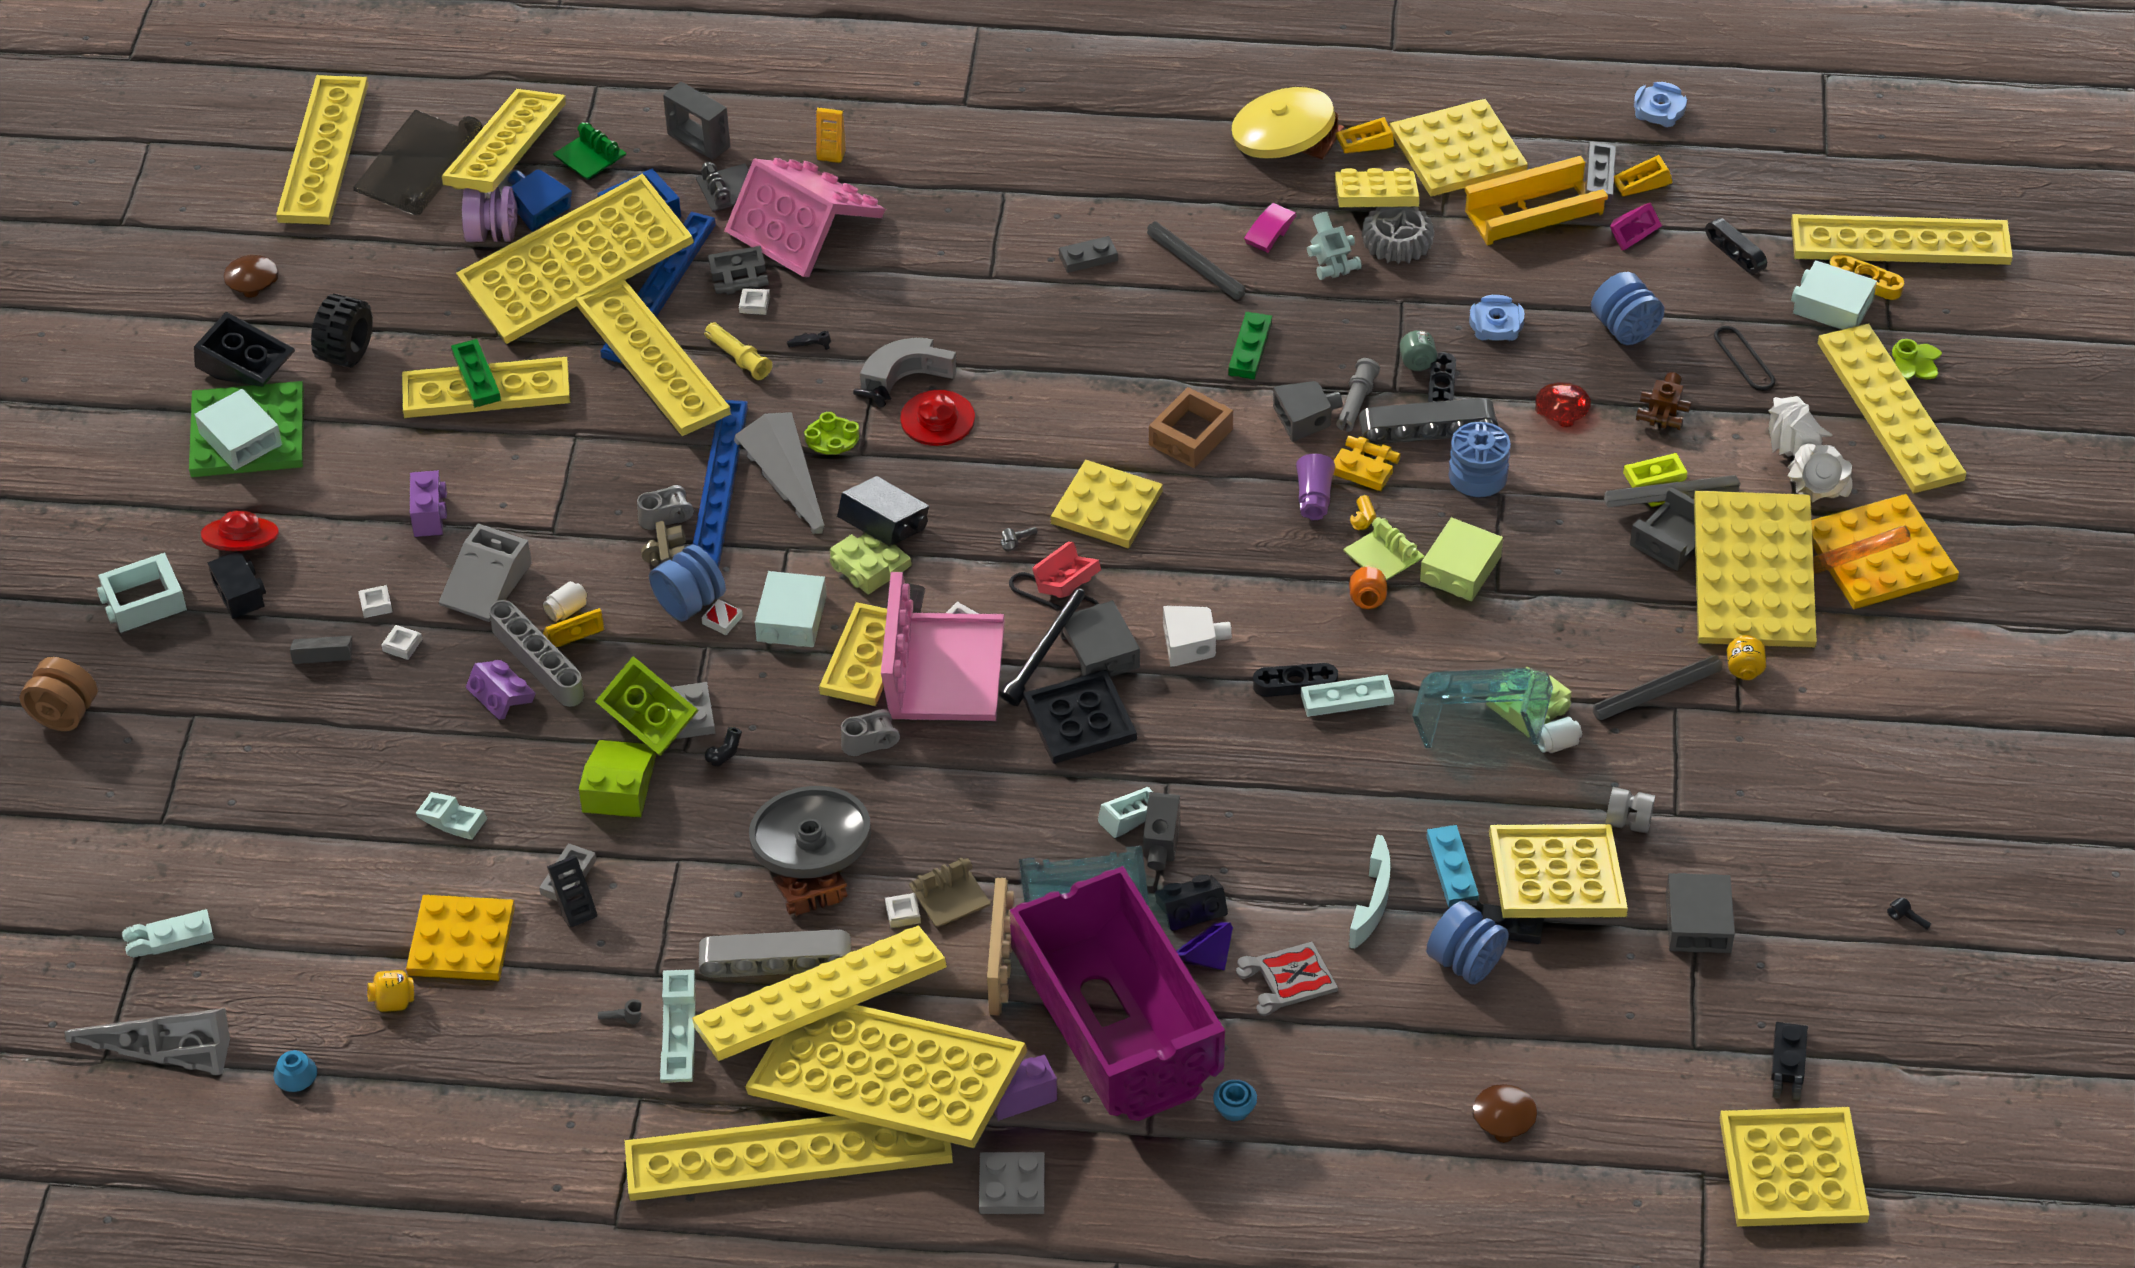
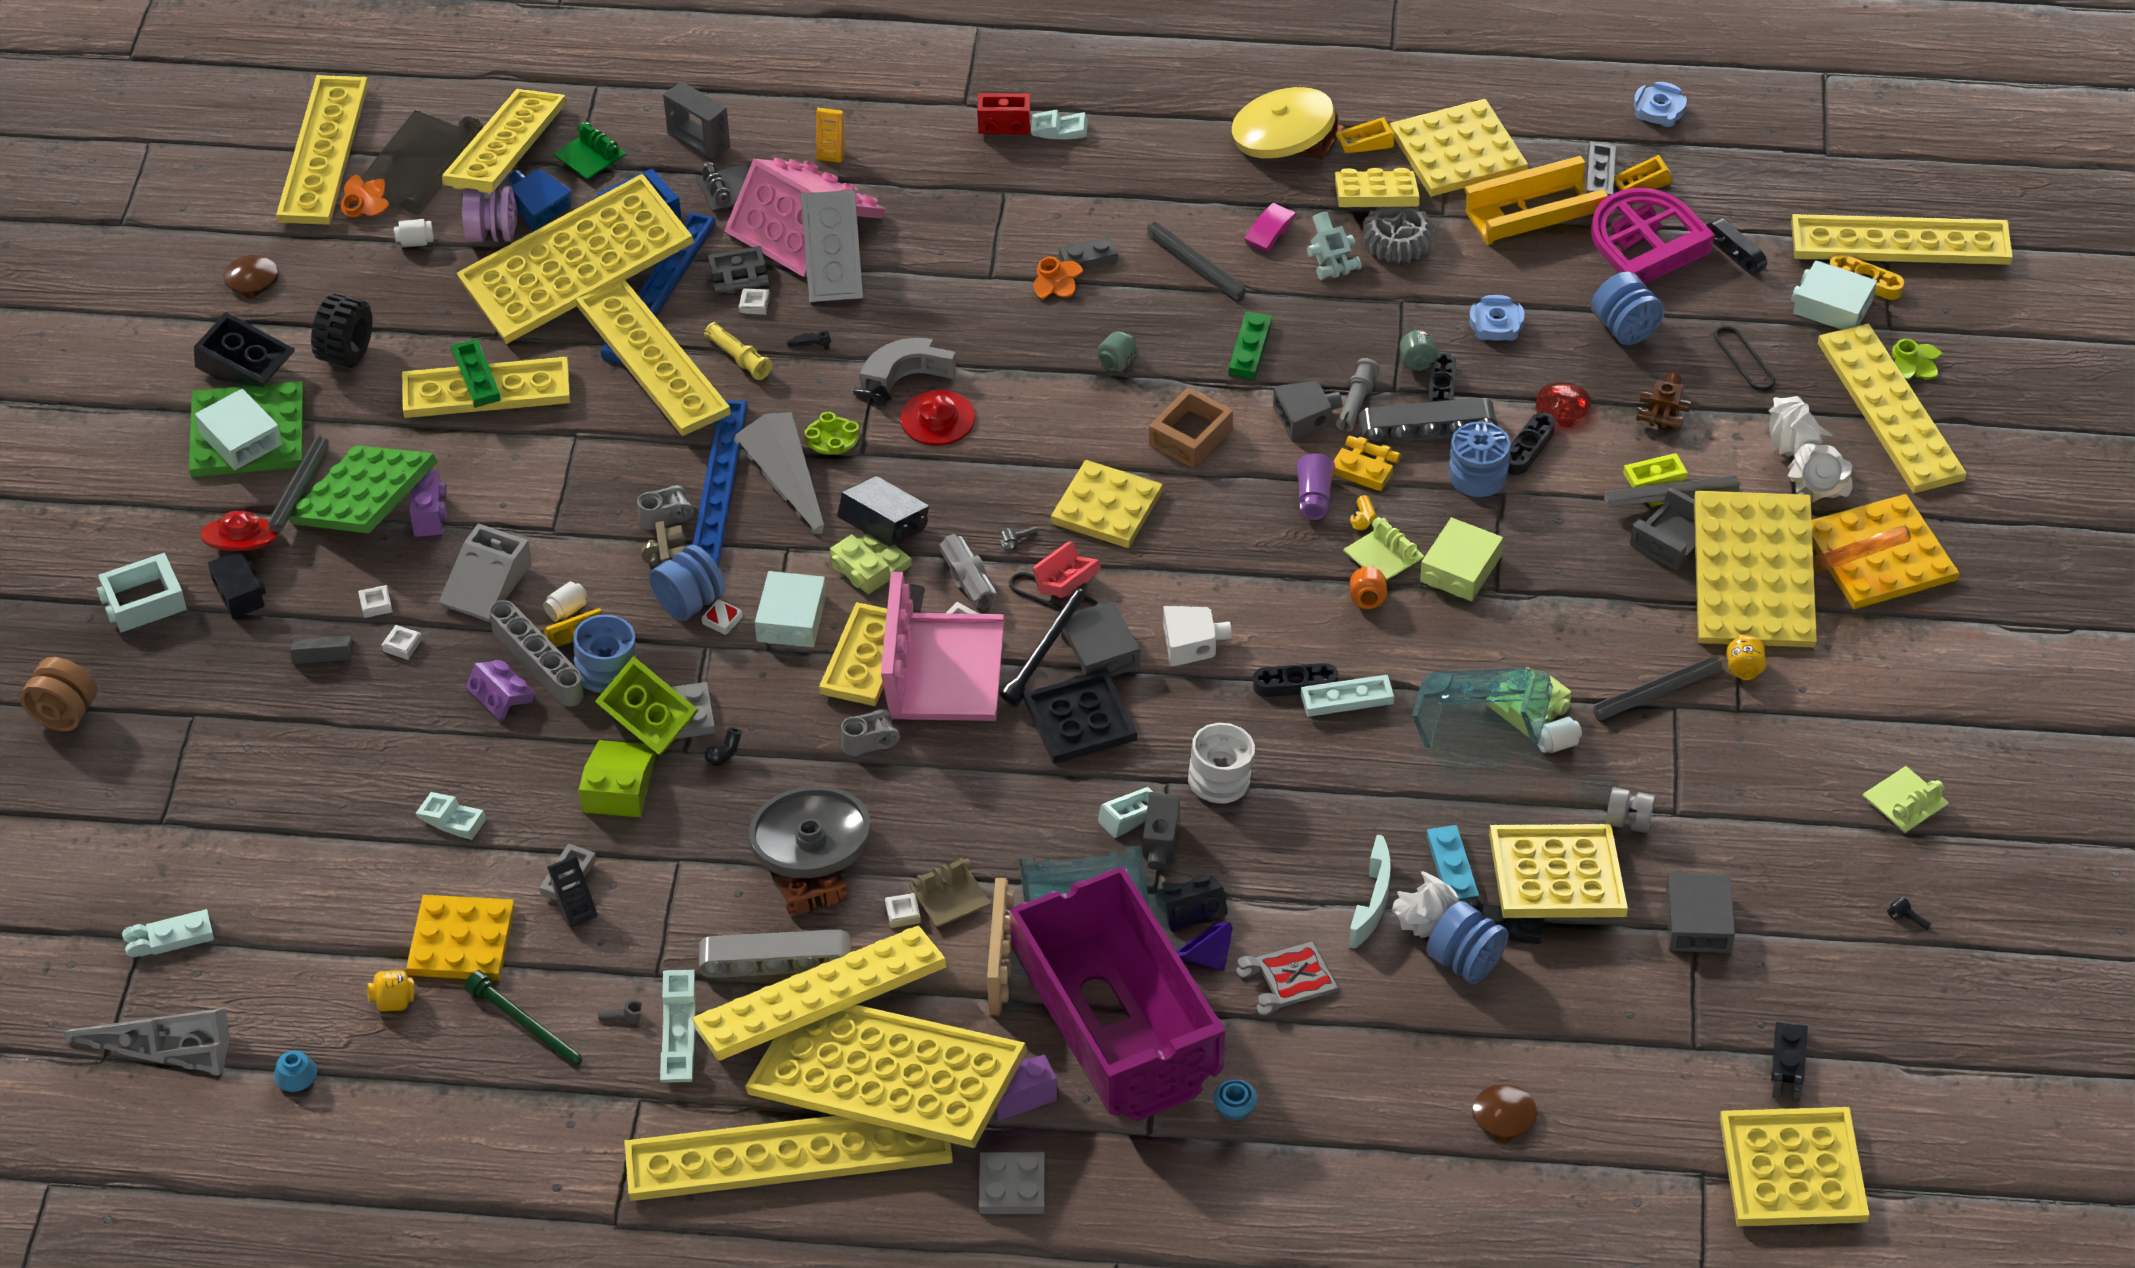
(298, 484): none -> dark grey axle
(362, 488): none -> bright green plate
(367, 196): none -> orange plate
(414, 233): none -> white brick
(480, 986): none -> dark green piece
(602, 649): none -> medium blue wheel
(831, 245): none -> light grey plate
(968, 572): none -> light grey piece
(1003, 113): none -> red brick
(1052, 126): none -> light aqua slope
(1056, 278): none -> orange plate
(1117, 351): none -> sand green head
(1221, 763): none -> white wheel
(1424, 908): none -> white hair
(1529, 432): none -> black beam
(1664, 256): none -> dark pink window
(1907, 798): none -> yellowish green hinge

